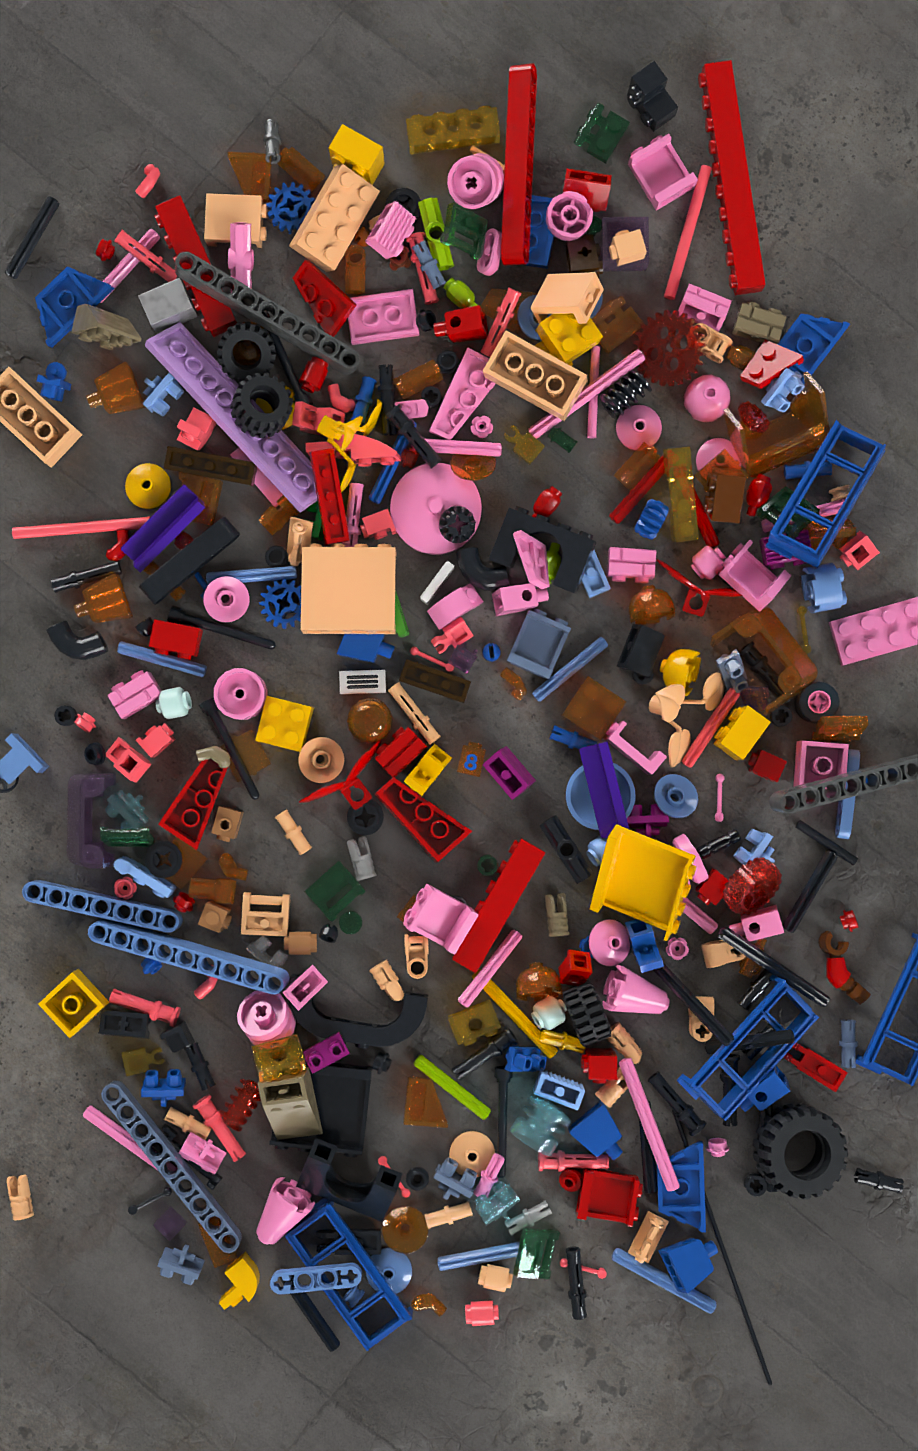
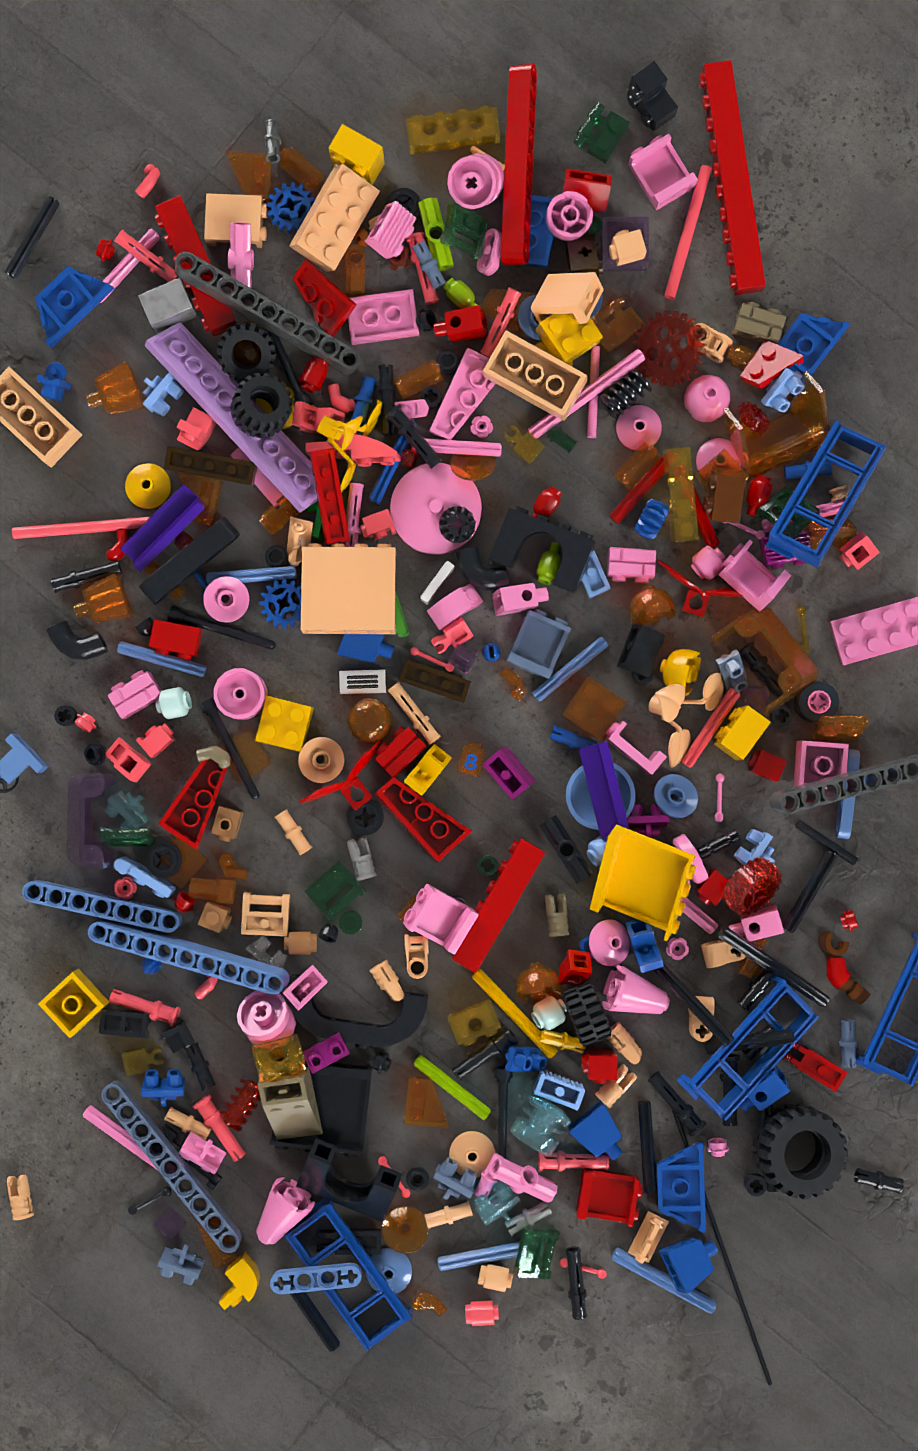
(103, 327): dark tan slope -> none
(353, 1296): medium blue bush -> none
(490, 968): bright pink axle -> none
(523, 1179): none -> bright pink piece
(534, 559): bright pink wing -> none
(574, 1176): red plate -> none
(649, 1124): bright pink axle -> none
(704, 307): bright pink brick -> none
(758, 534): none -> bright pink hinge
(823, 587): medium blue brick -> none

